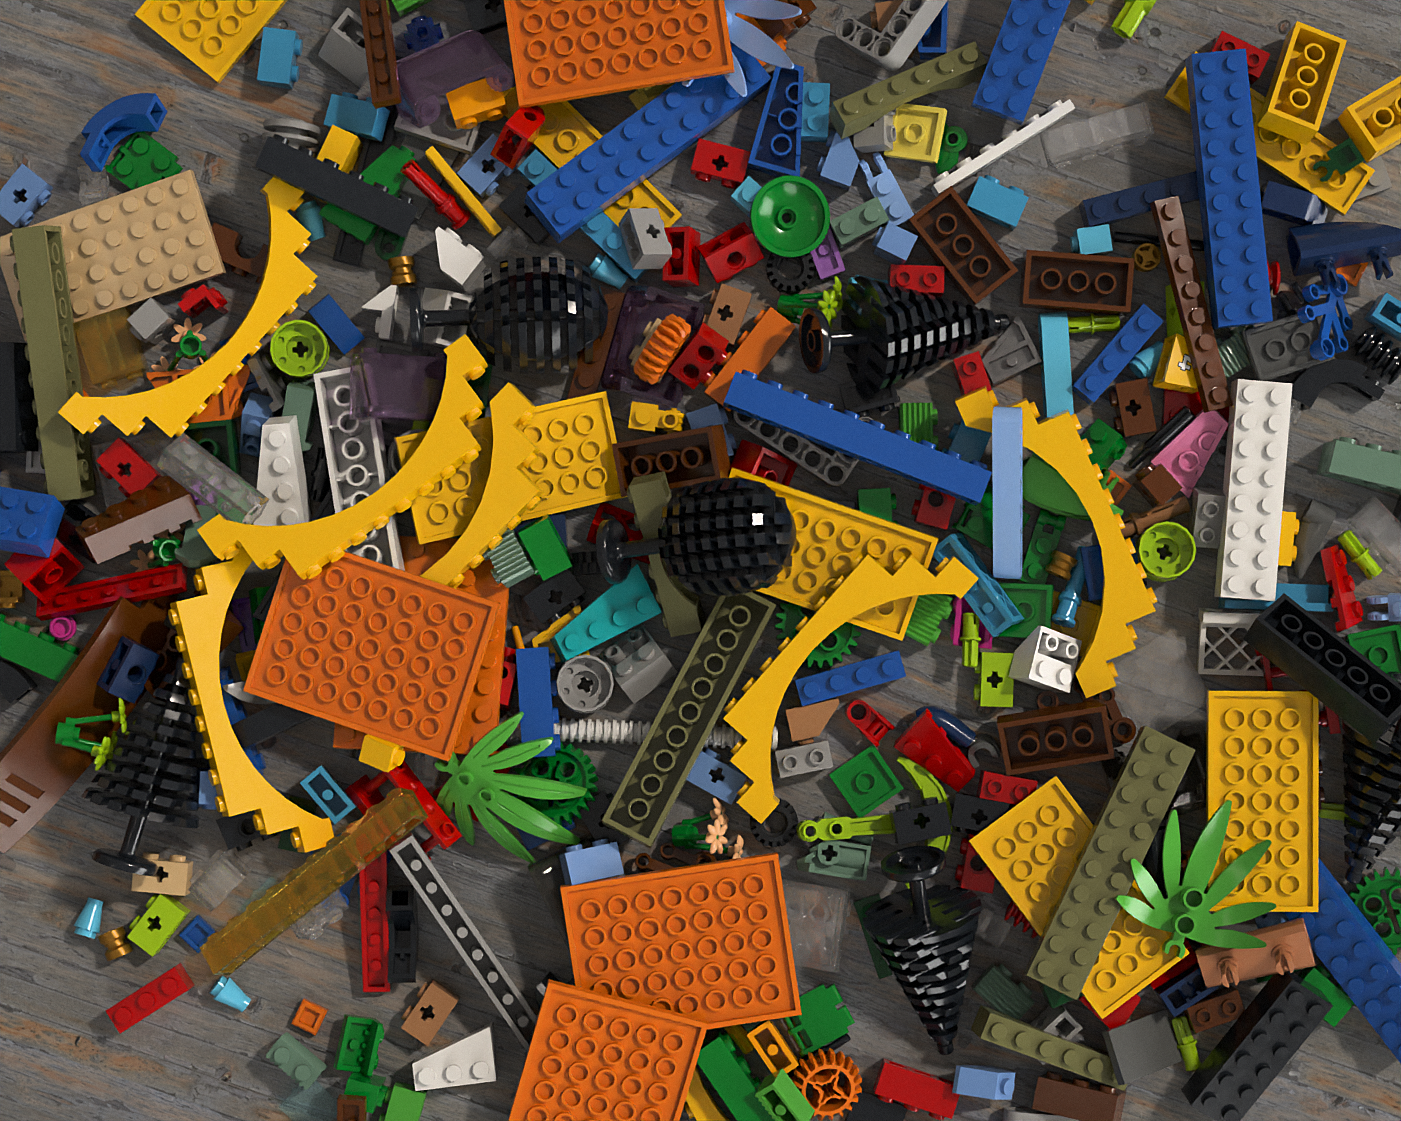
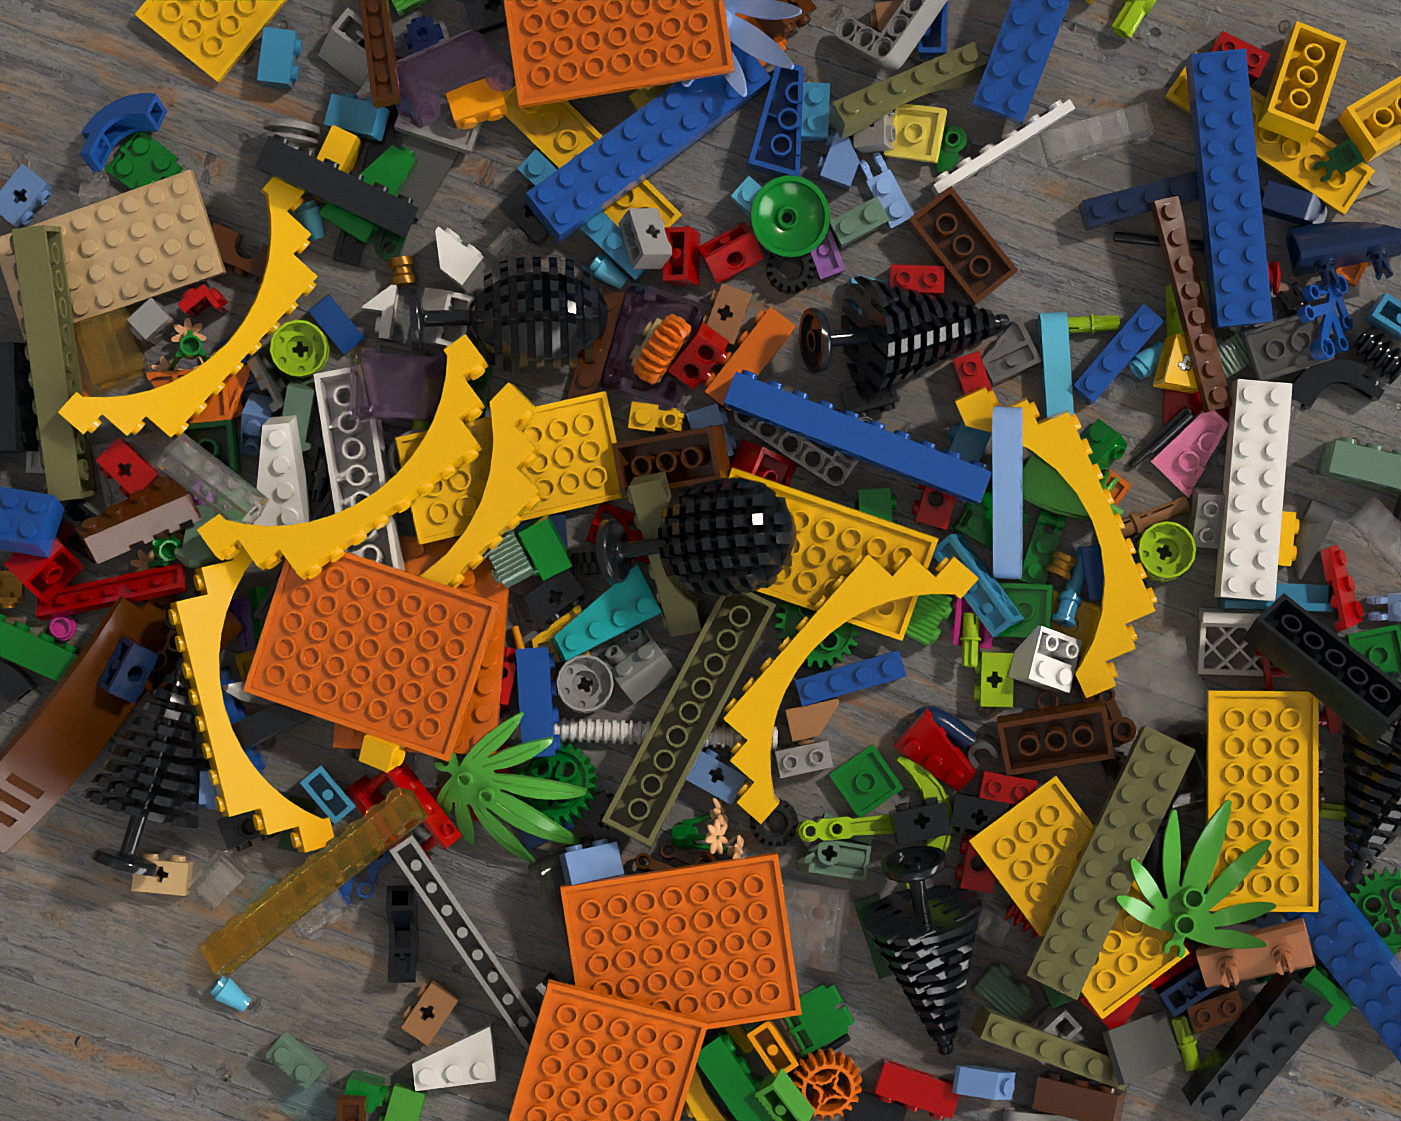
(69, 735): plant -> none
(89, 919): medium azure cone -> none
(114, 942): pearl gold wheel -> none
(150, 998): red brick -> none
(171, 914): lime brick -> none
(197, 933): blue tile -> none
(309, 1016): orange tile -> none
(359, 1044): green bracket -> none
(374, 925): red plate -> none
(443, 201): red pin -> none
(462, 192): yellow tile -> none
(474, 173): medium blue brick -> none
(527, 125): red torso -> none
(711, 152): red brick -> none
(794, 305): plant -> none
(869, 722): red piece -> none
(893, 244): medium blue brick -> none
(918, 421): bright green brick -> none
(997, 202): dark azure brick -> none
(1076, 282): reddish brown brick -> none
(1092, 240): medium azure brick -> none
(1138, 395): reddish brown brick -> none
(1149, 253): pearl gold wheel -> none
(1156, 484): reddish brown brick -> none
(1359, 554): lime axle -> none

